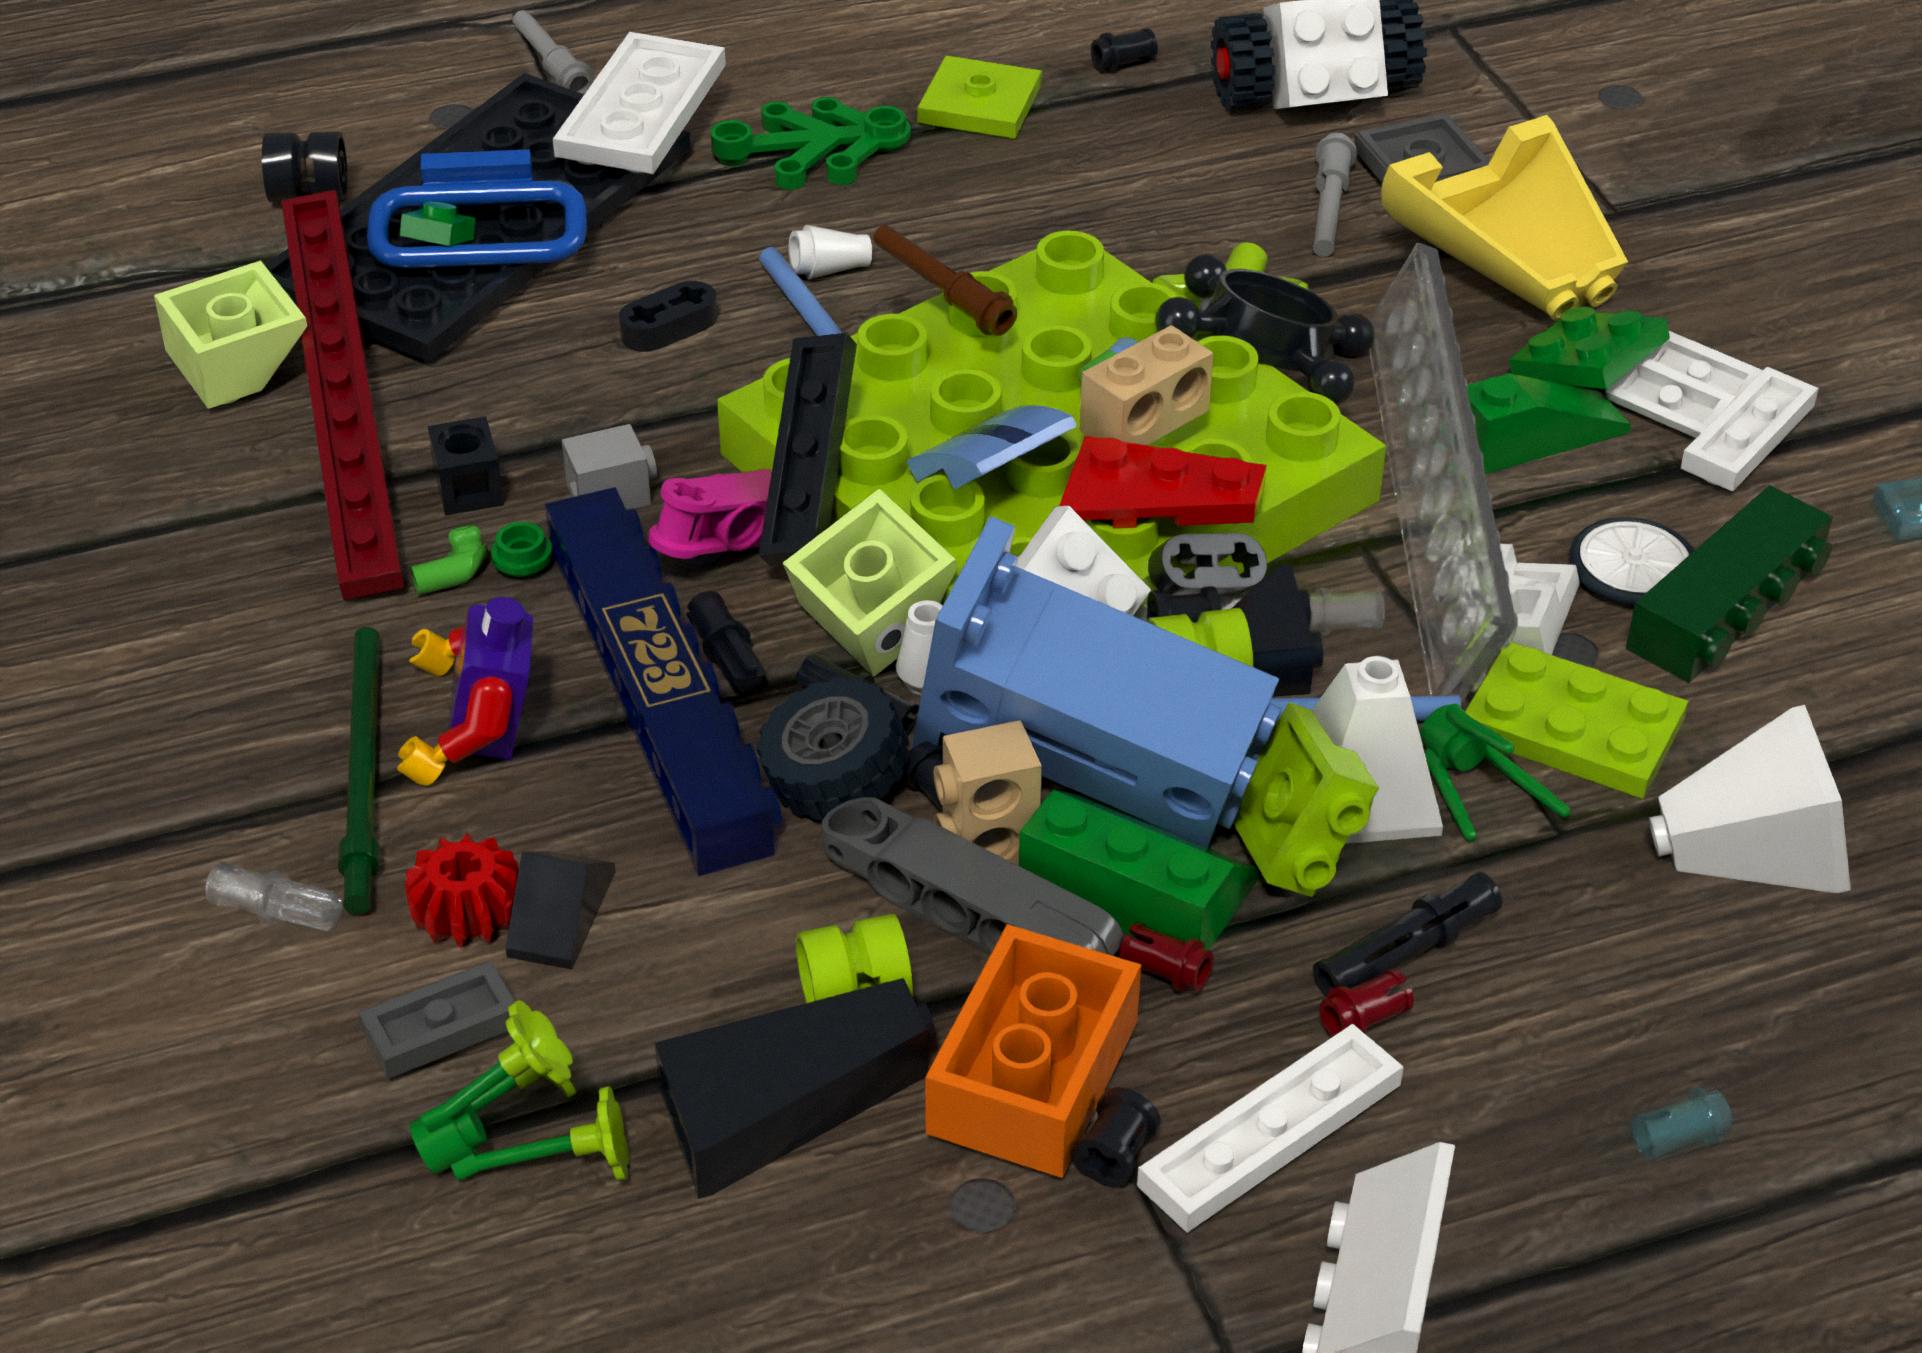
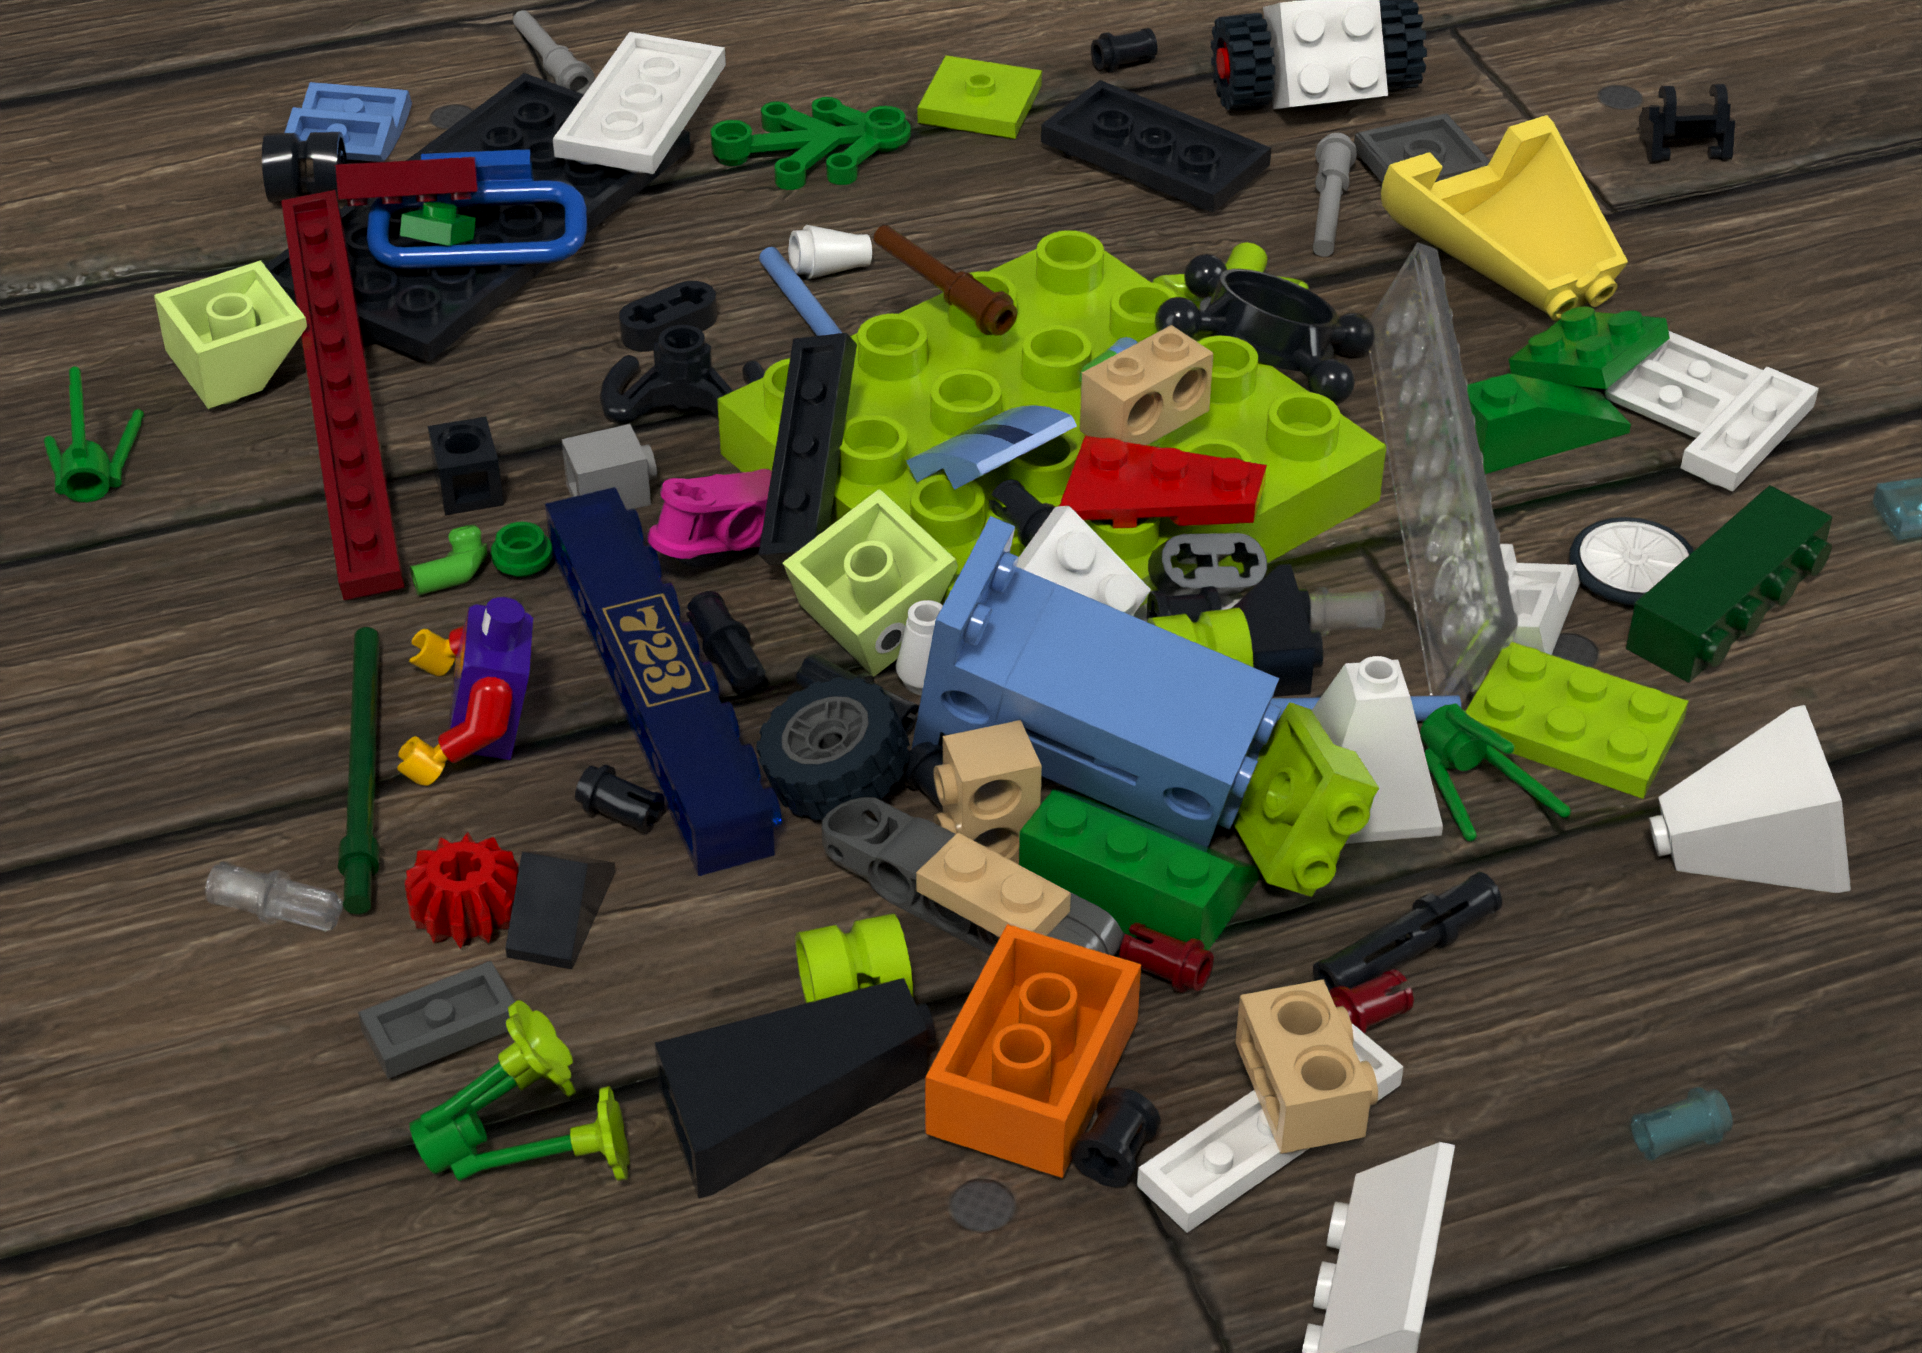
(84, 468): none -> green plant
(364, 115): none -> medium blue slope
(407, 178): none -> dark red piece
(606, 793): none -> black pin
(678, 379): none -> black piece
(991, 889): none -> tan plate
(1021, 509): none -> black pin
(1156, 145): none -> black plate
(1305, 1066): none -> tan brick
(1688, 122): none -> black piece

